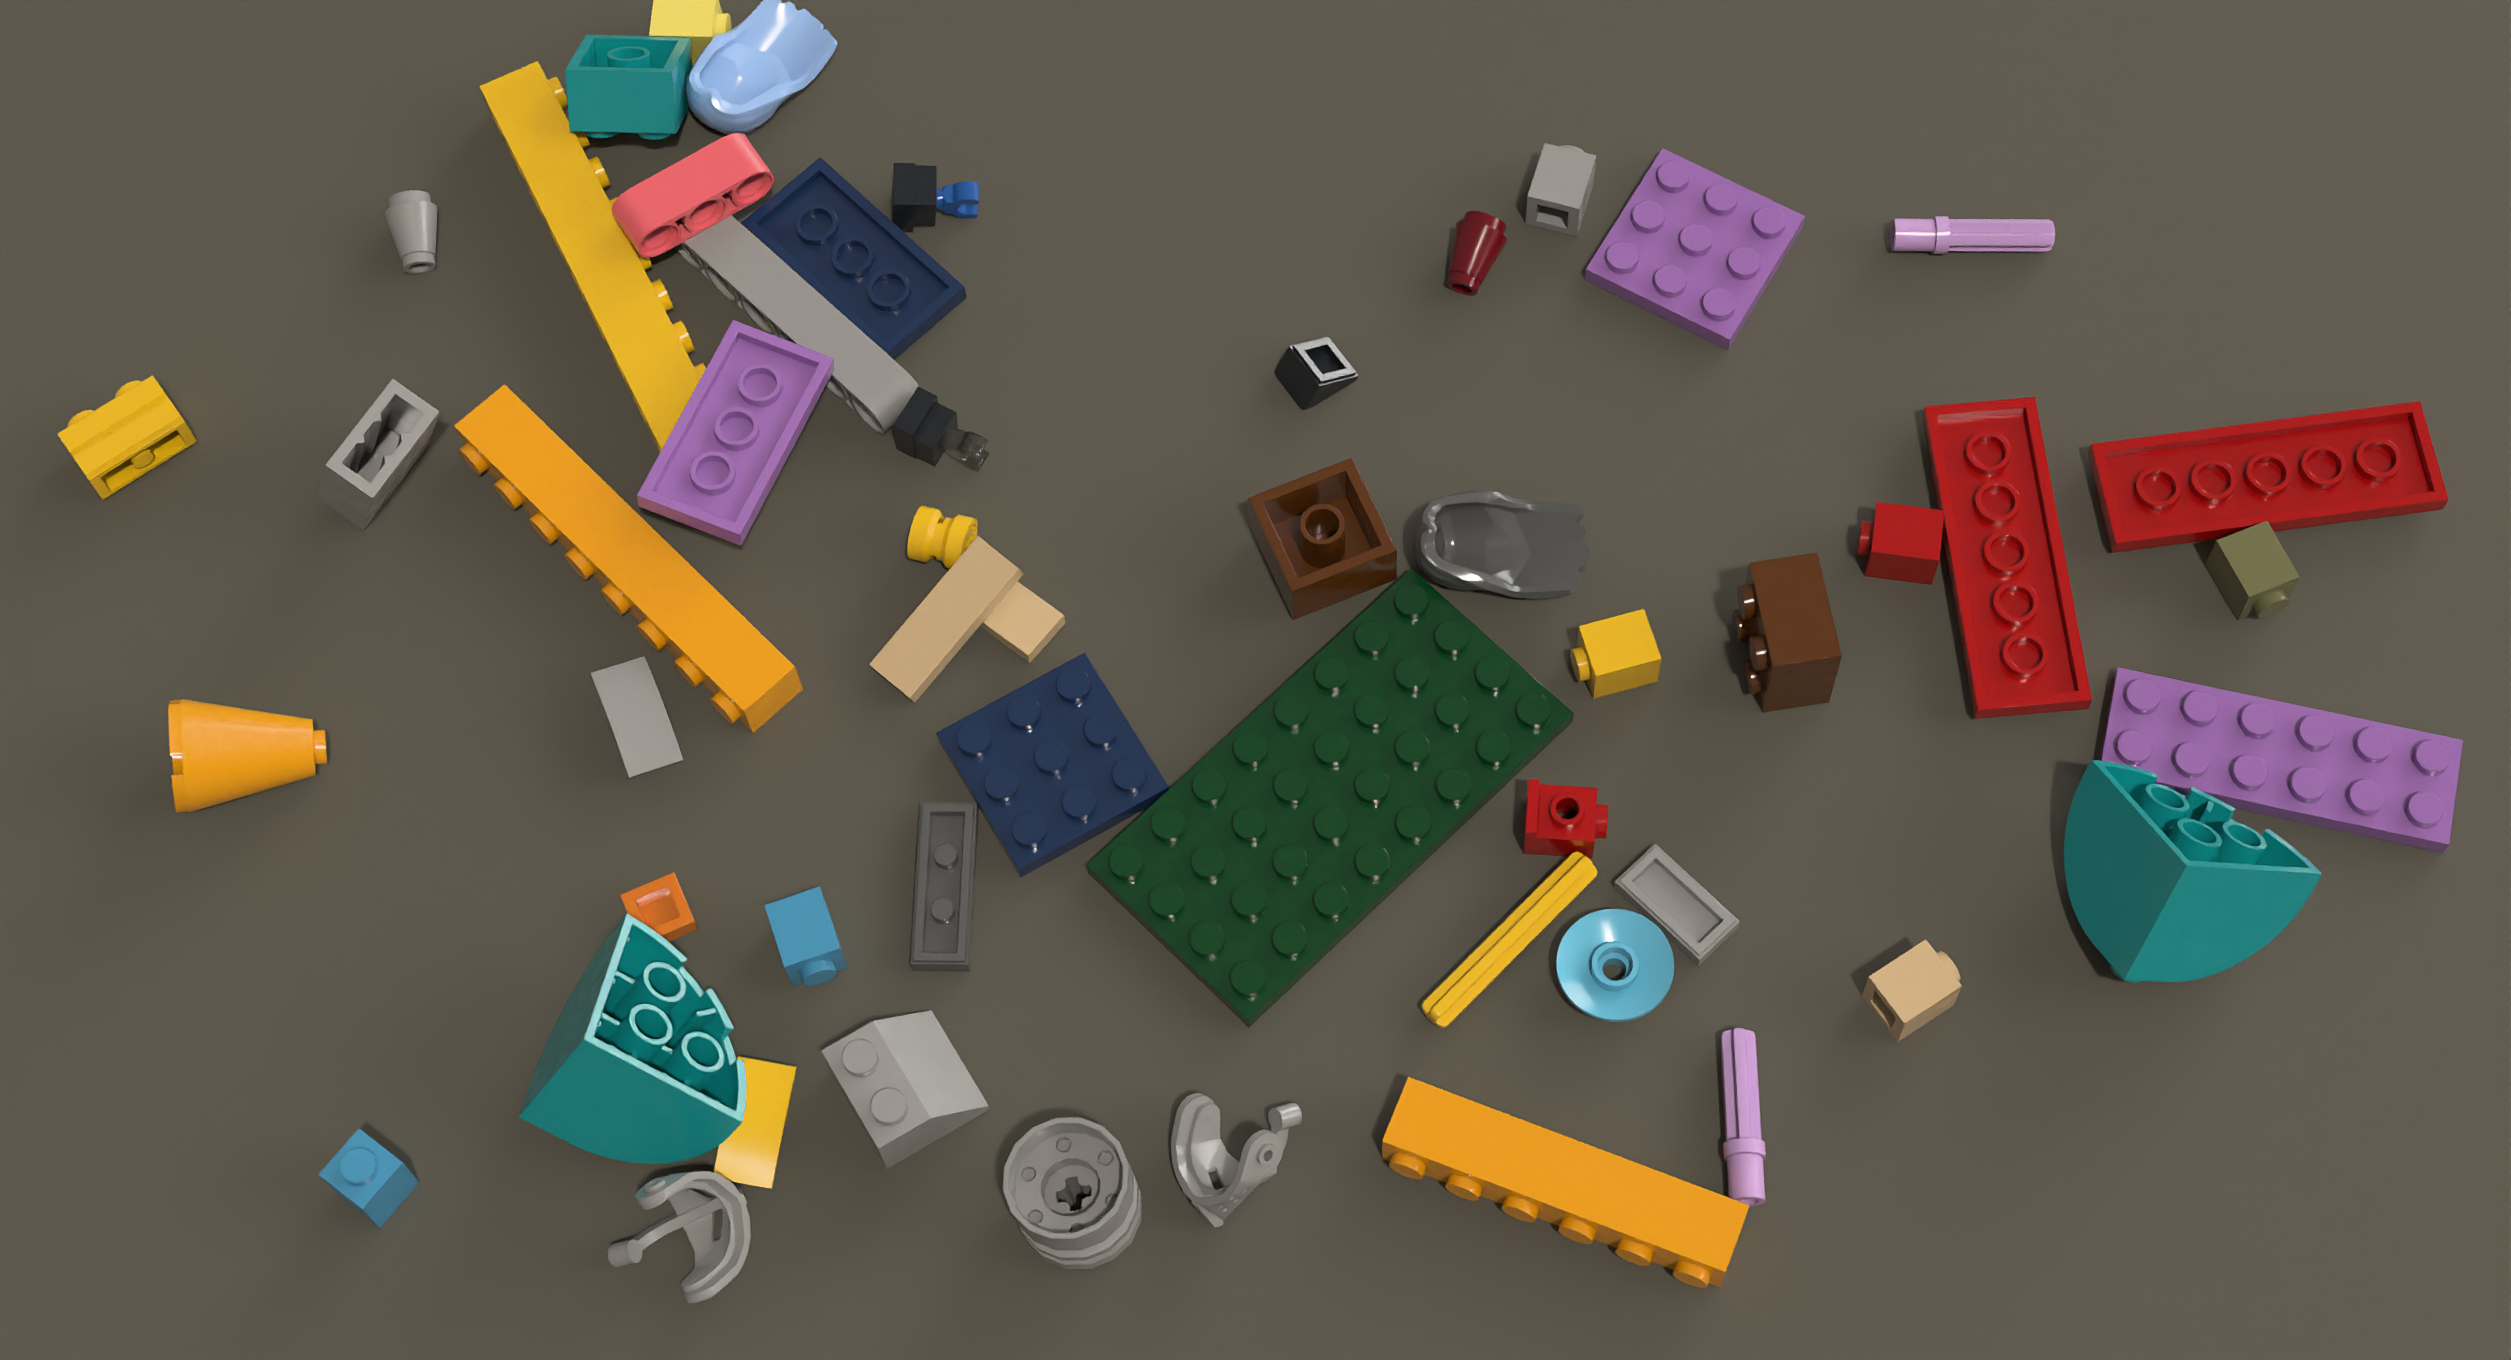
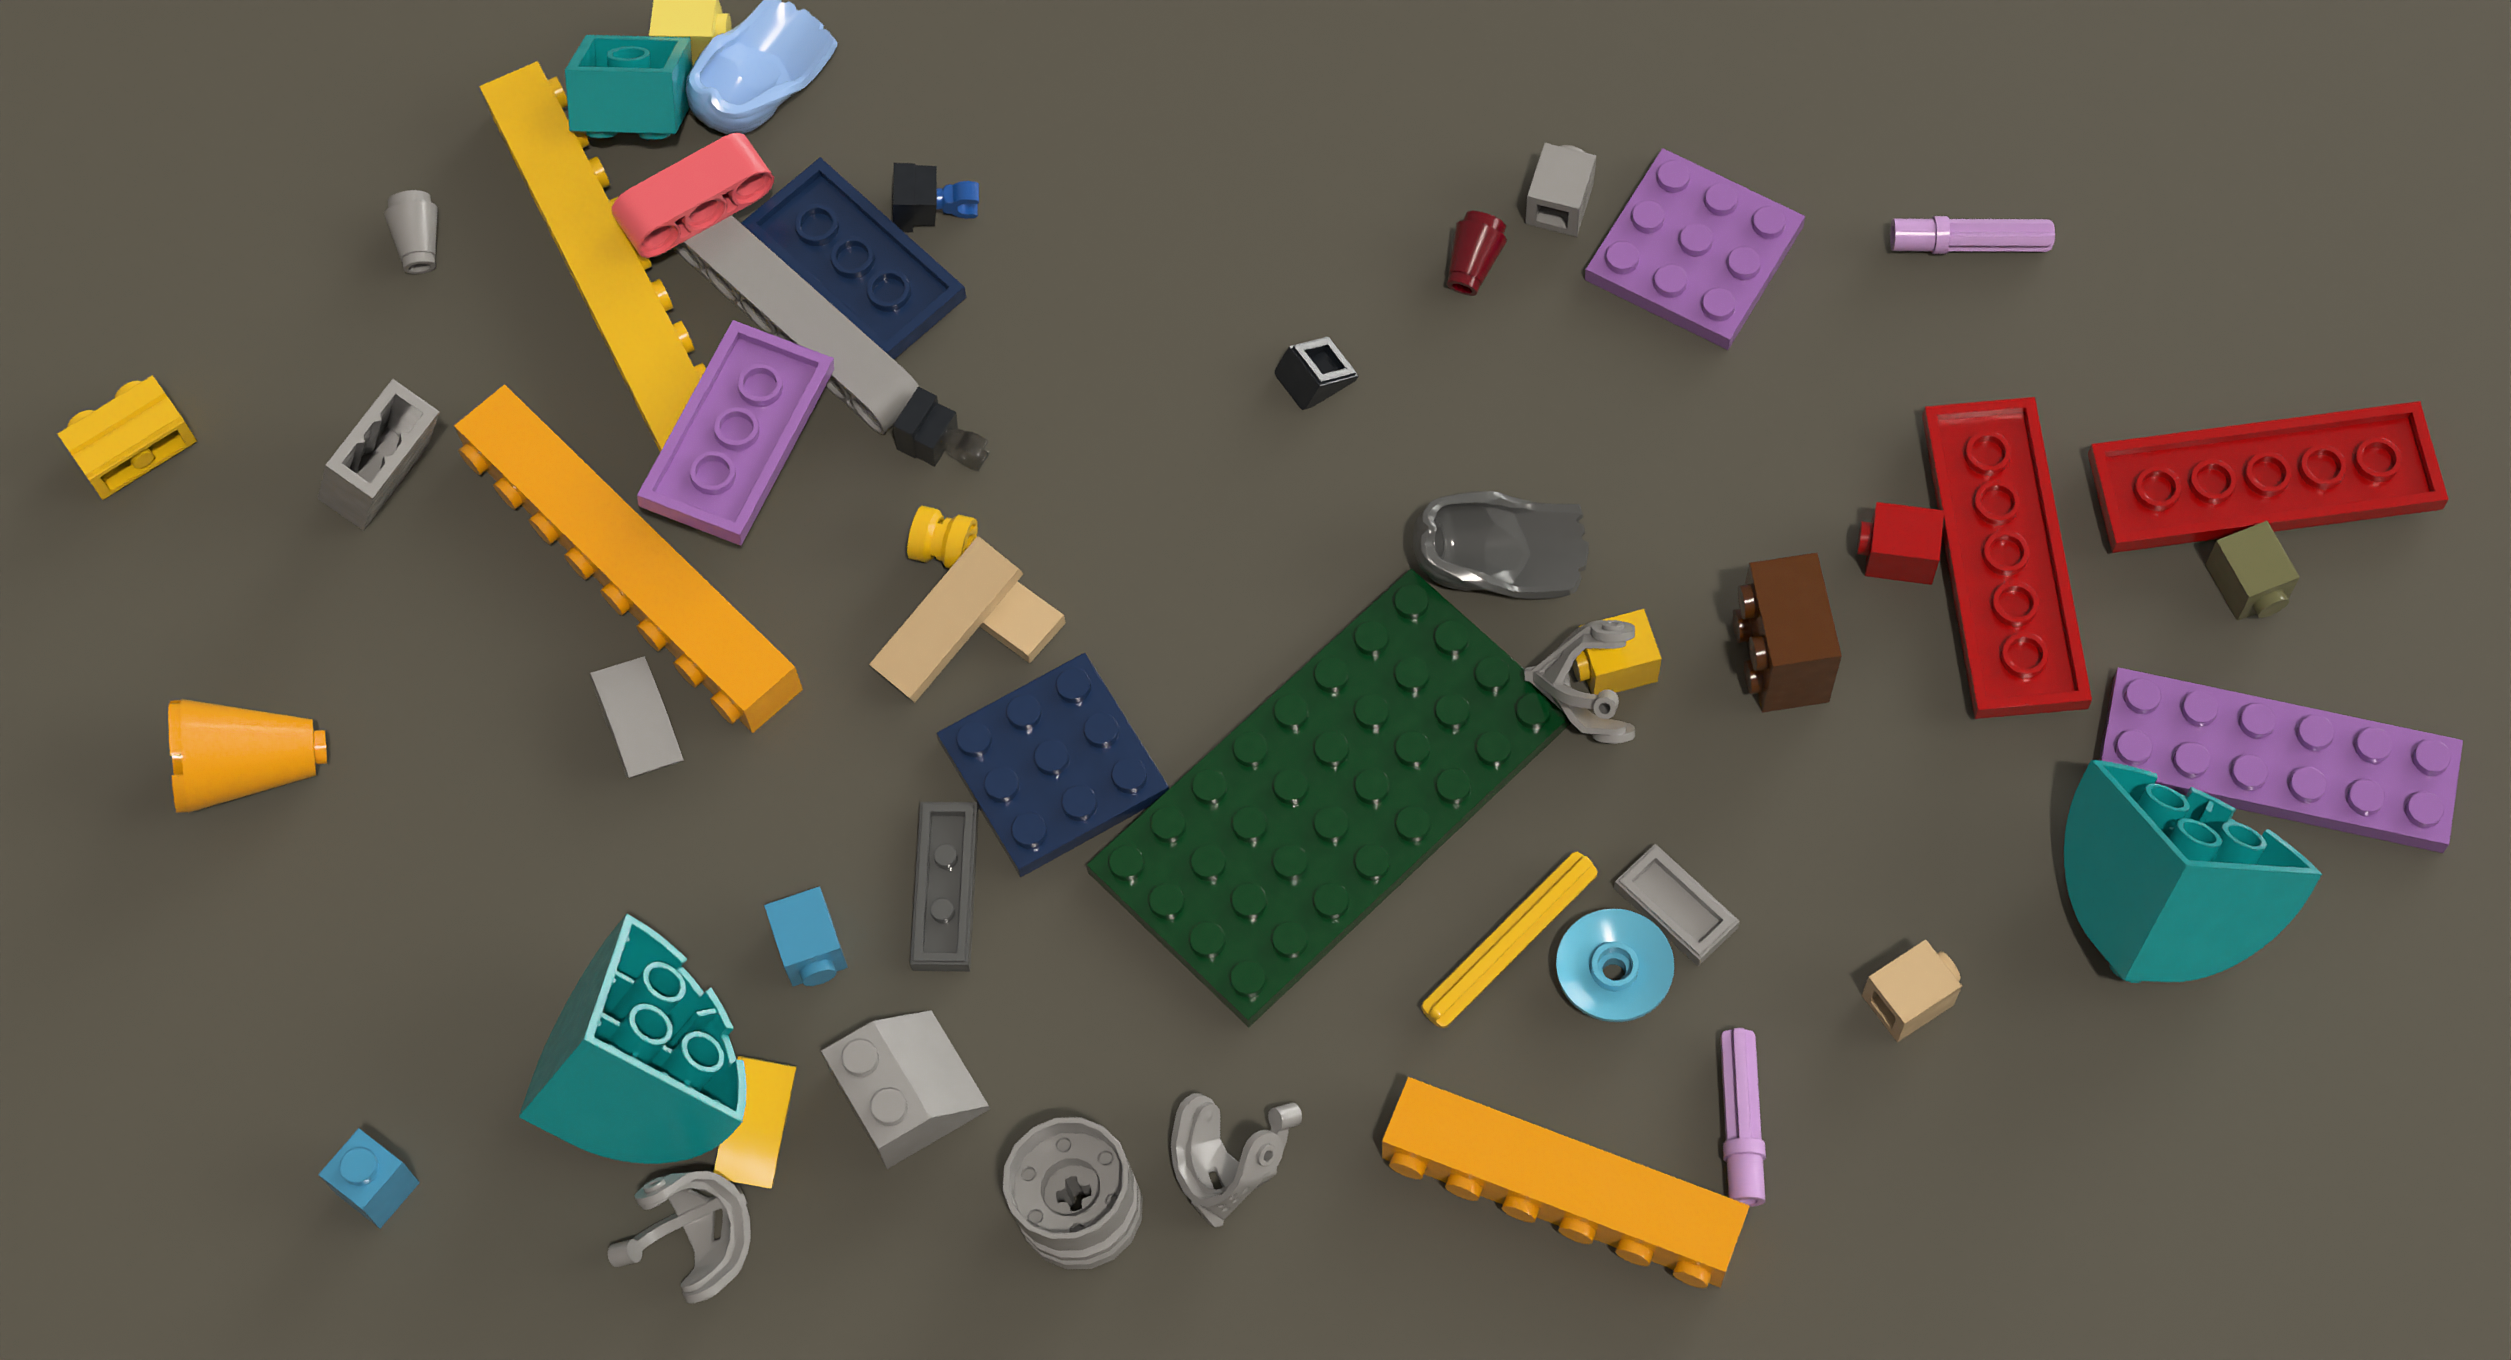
(661, 907): orange plate -> none
(1323, 538): reddish brown brick -> none
(1553, 681): none -> light grey helmet
(1555, 836): red brick -> none

